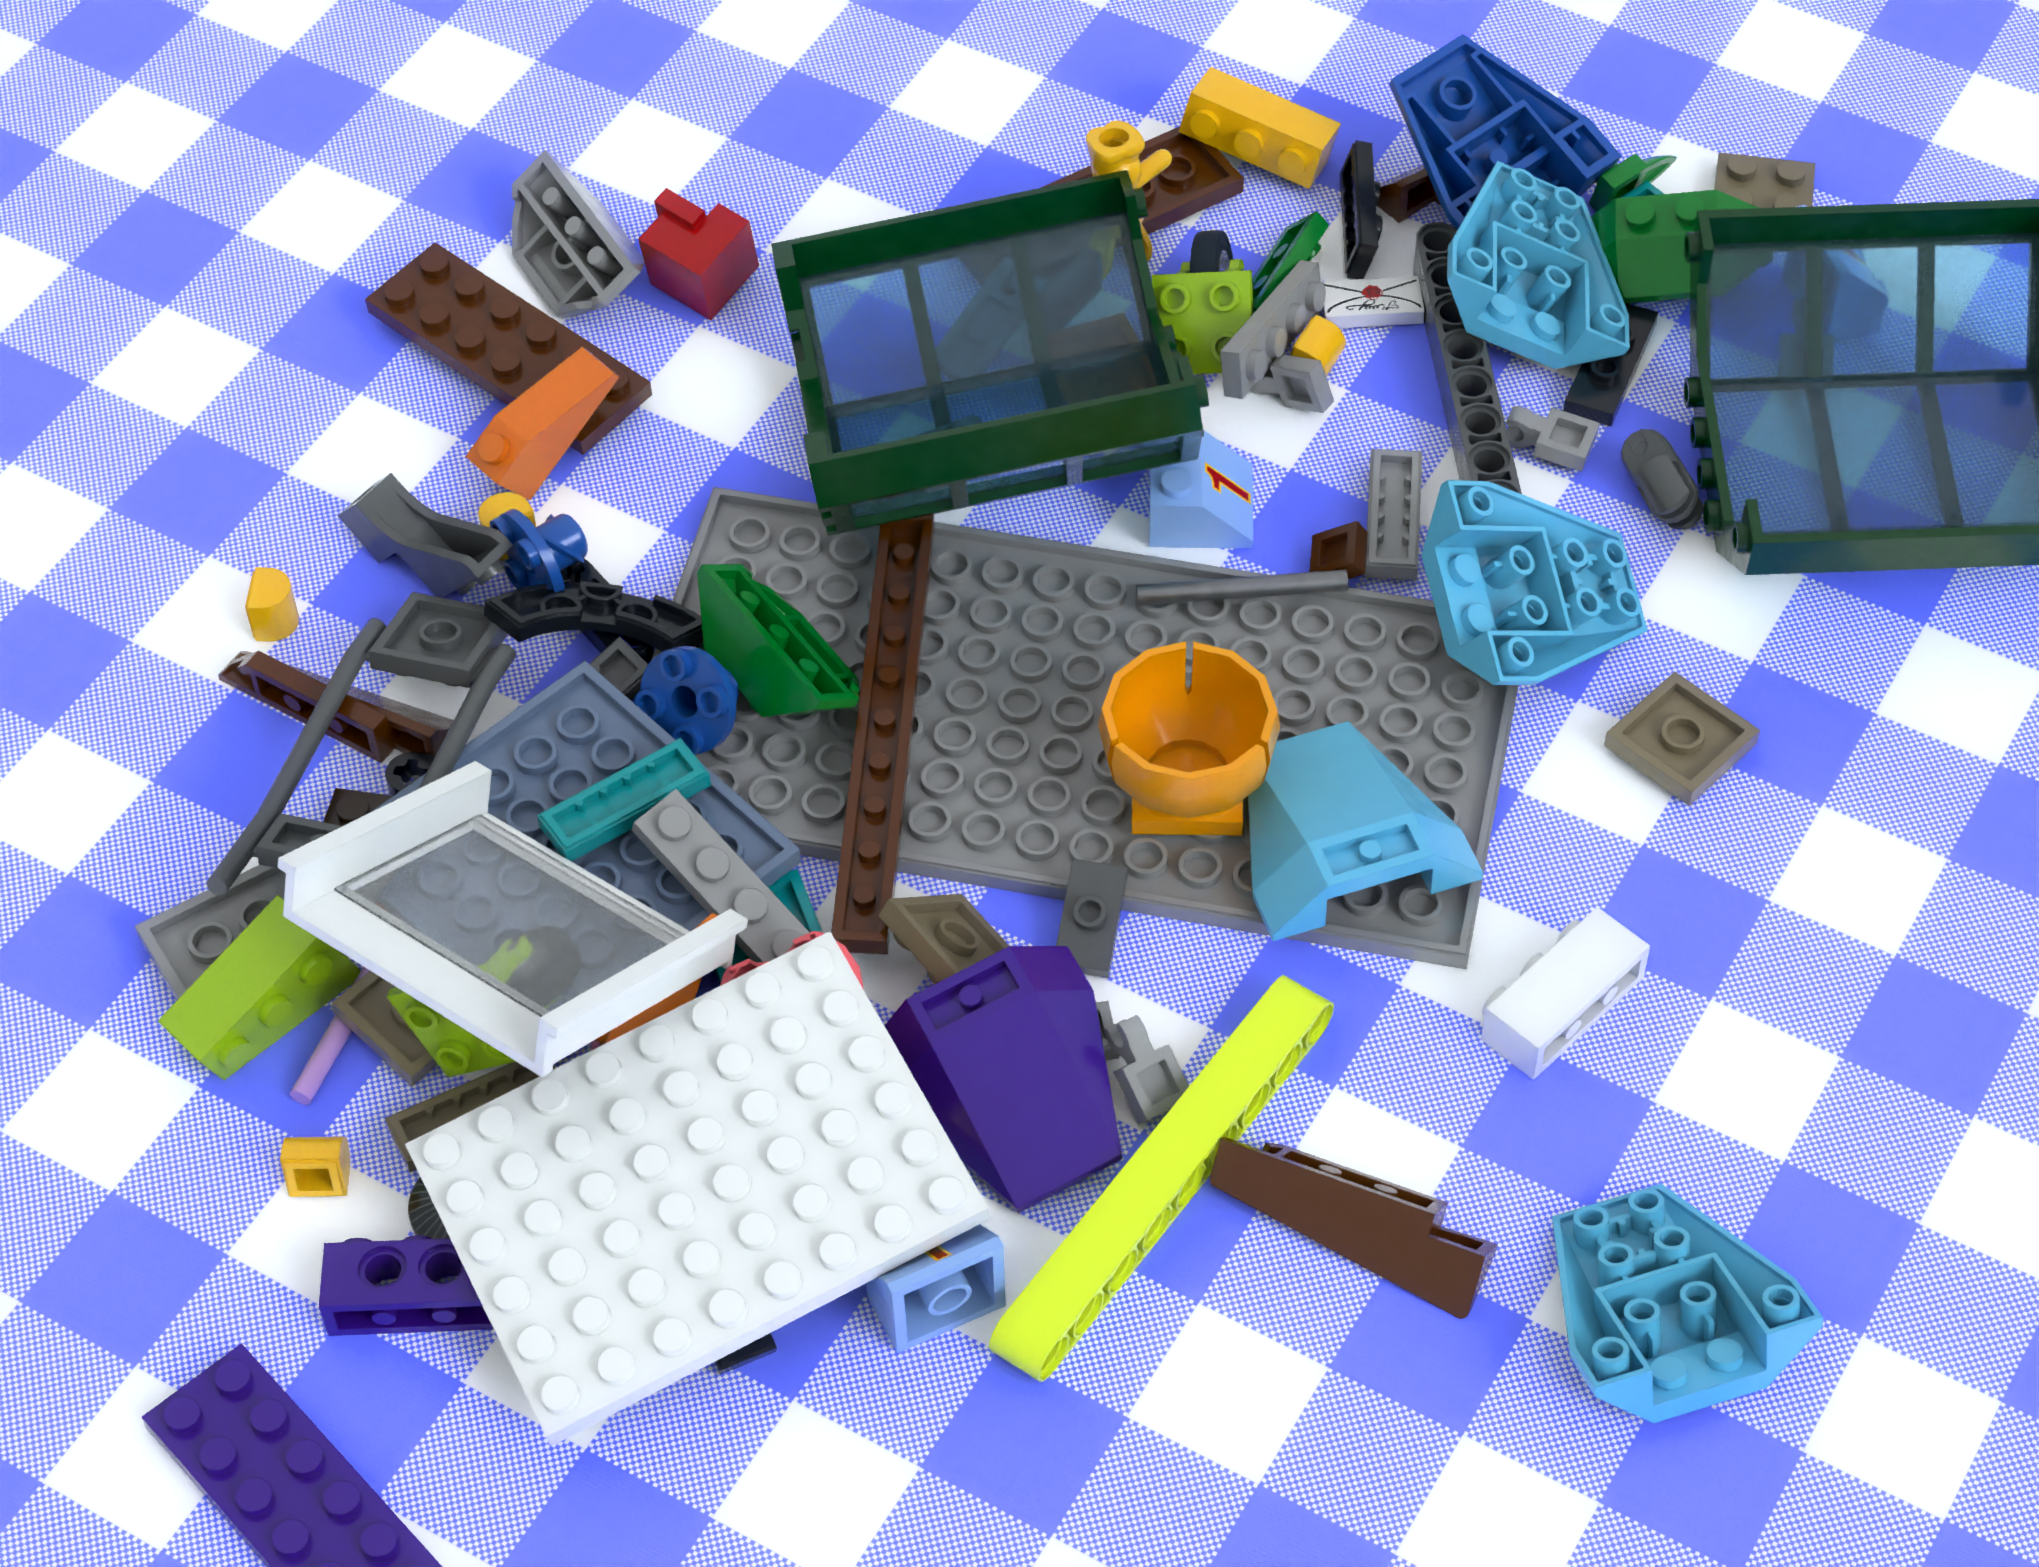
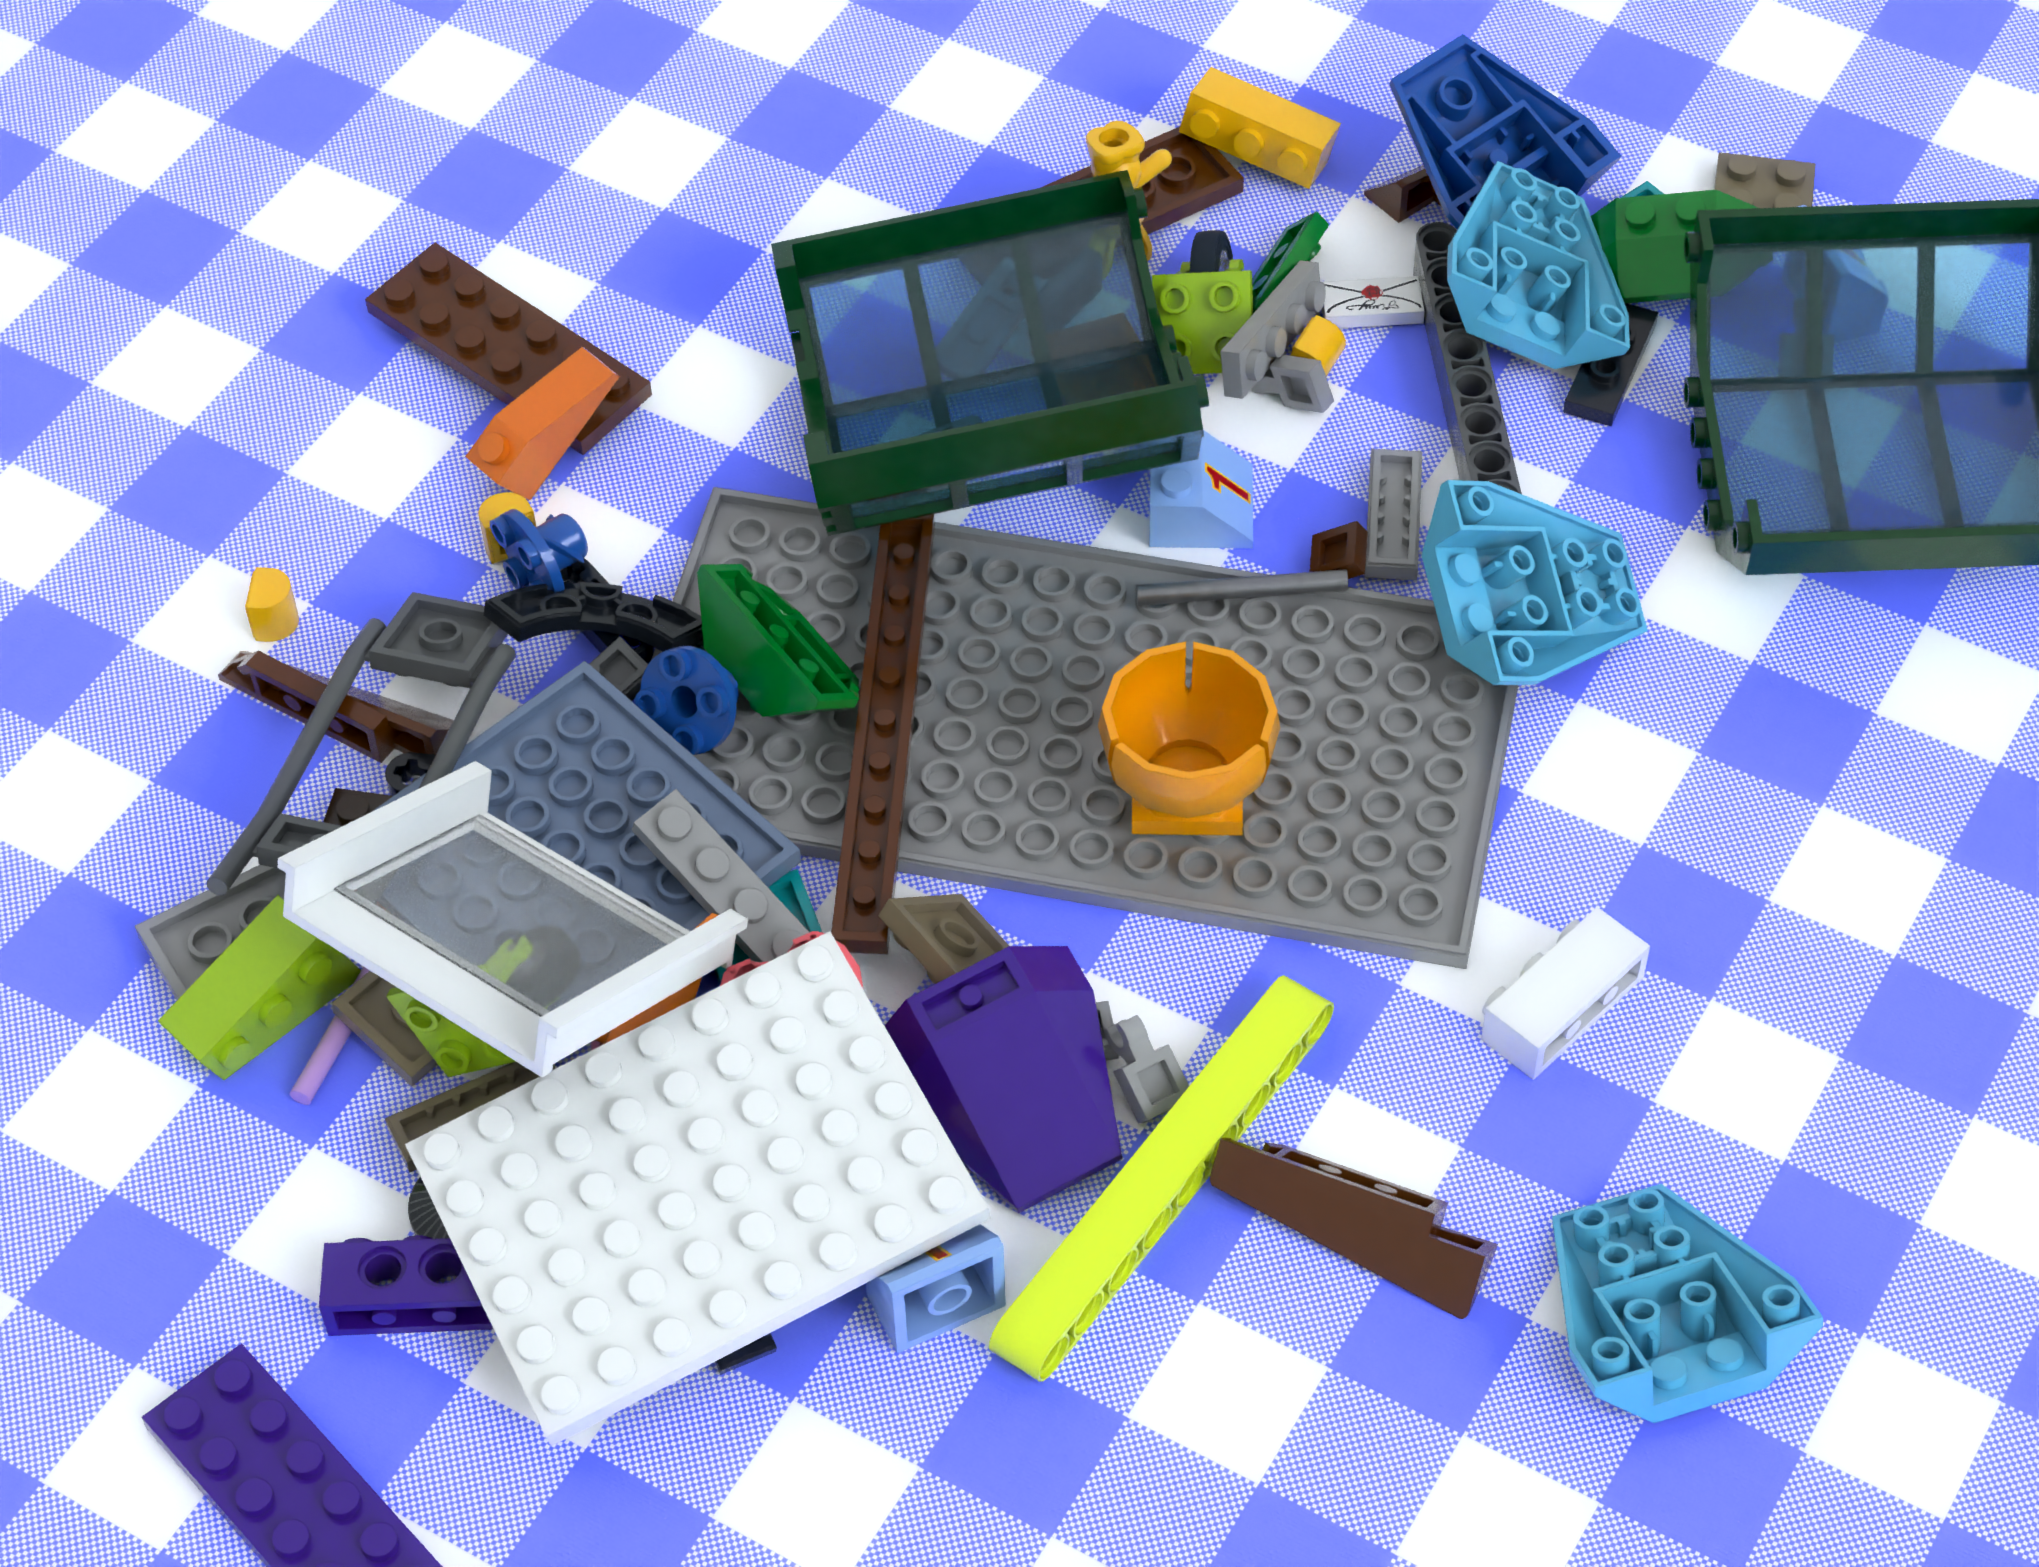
(316, 1166): yellow brick -> none
(437, 547): dark grey arch -> none
(569, 240): light grey wedge -> none
(620, 799): teal plate -> none
(698, 255): red plate -> none
(1093, 914): dark grey plate -> none
(1341, 822): medium azure wedge -> none
(1358, 204): black plate -> none
(1558, 438): light grey plate -> none
(1628, 176): green plate -> none
(1662, 479): dark grey arm -> none
(1681, 738): dark tan plate -> none

